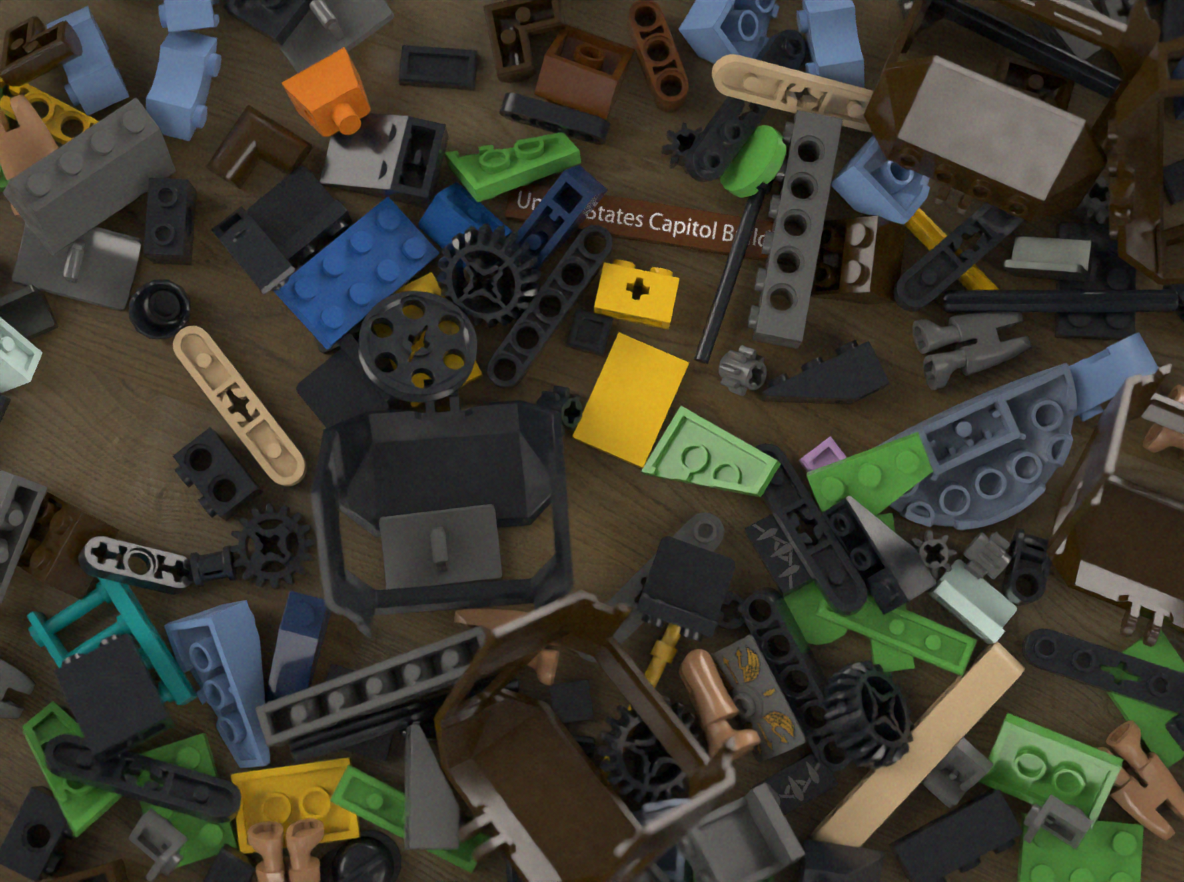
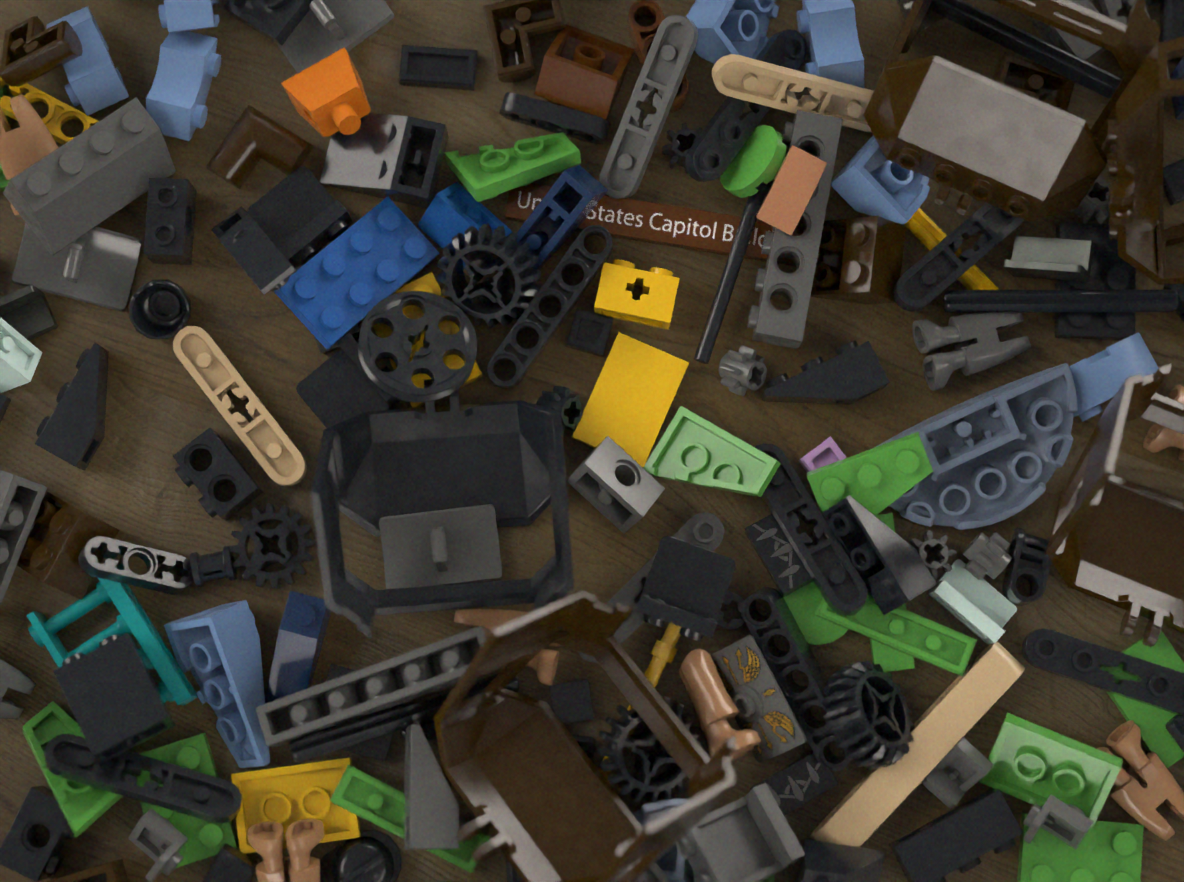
(79, 418): none -> black slope
(615, 484): none -> dark grey brick
(661, 71): none -> dark grey piece
(791, 190): none -> nougat slope

